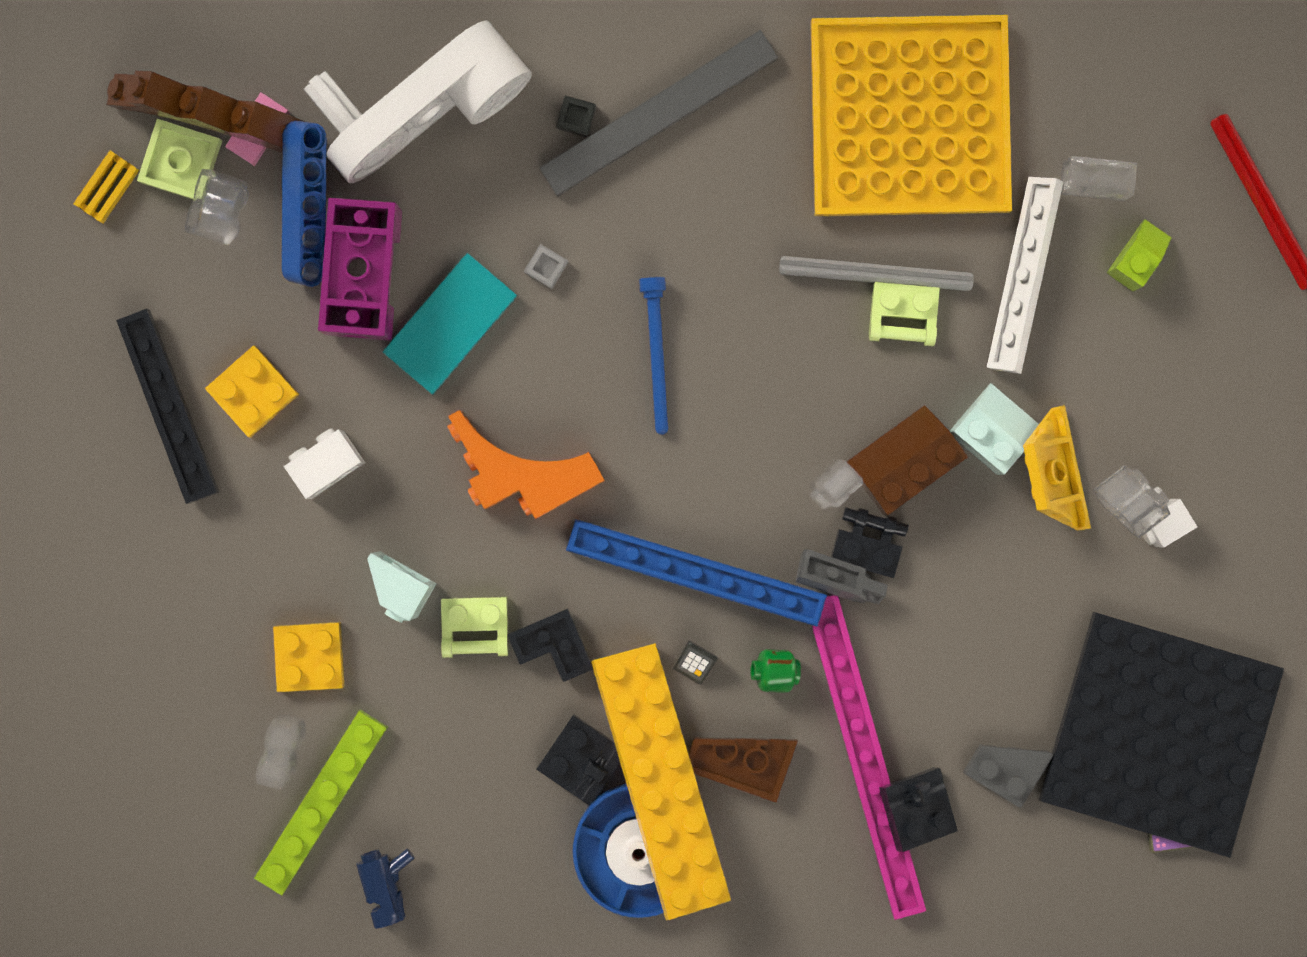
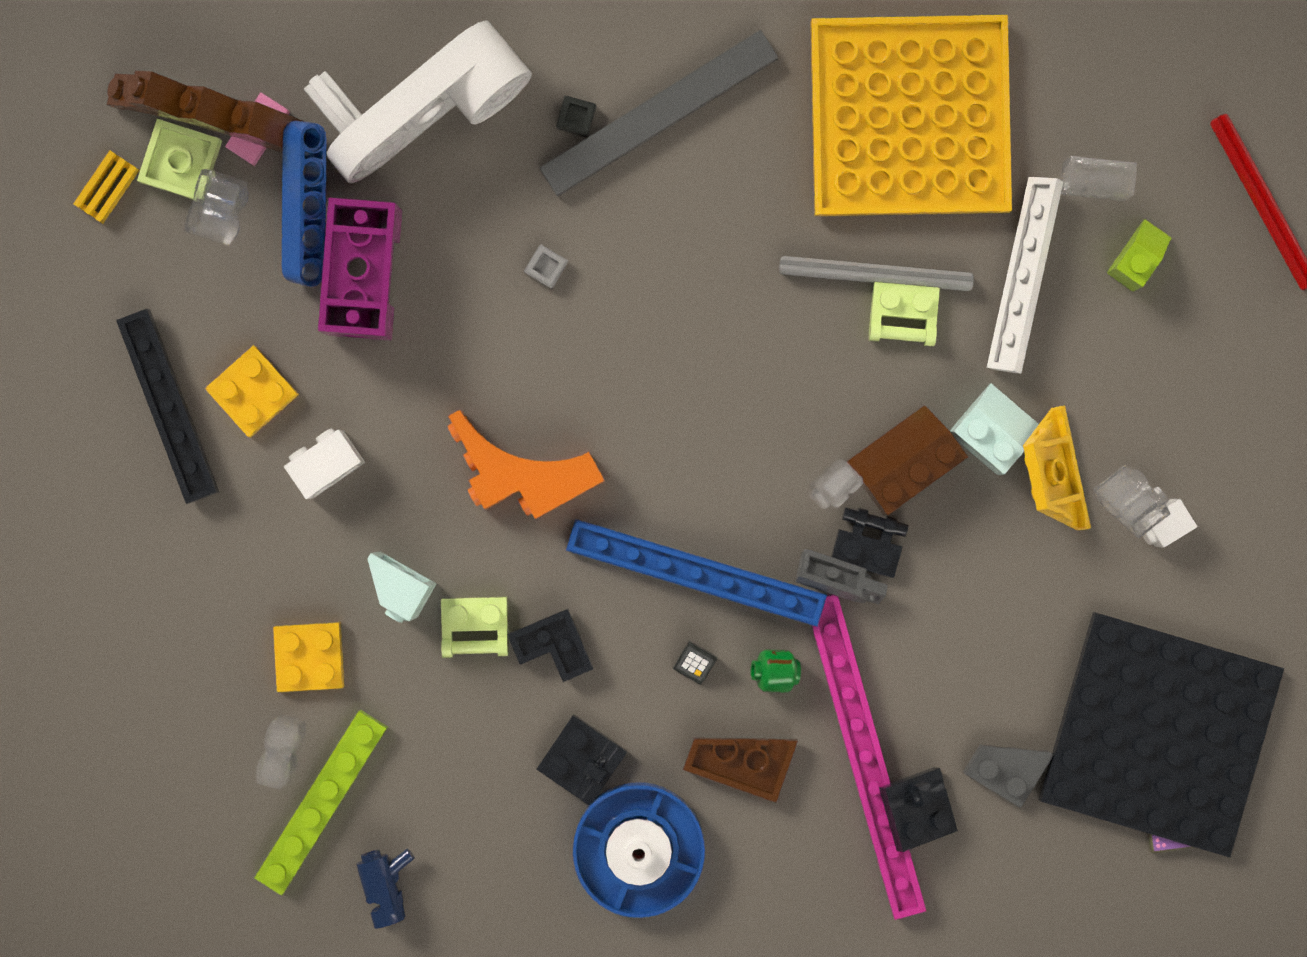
(450, 323): teal tile -> none
(652, 291): blue piece -> none
(661, 781): yellow plate -> none

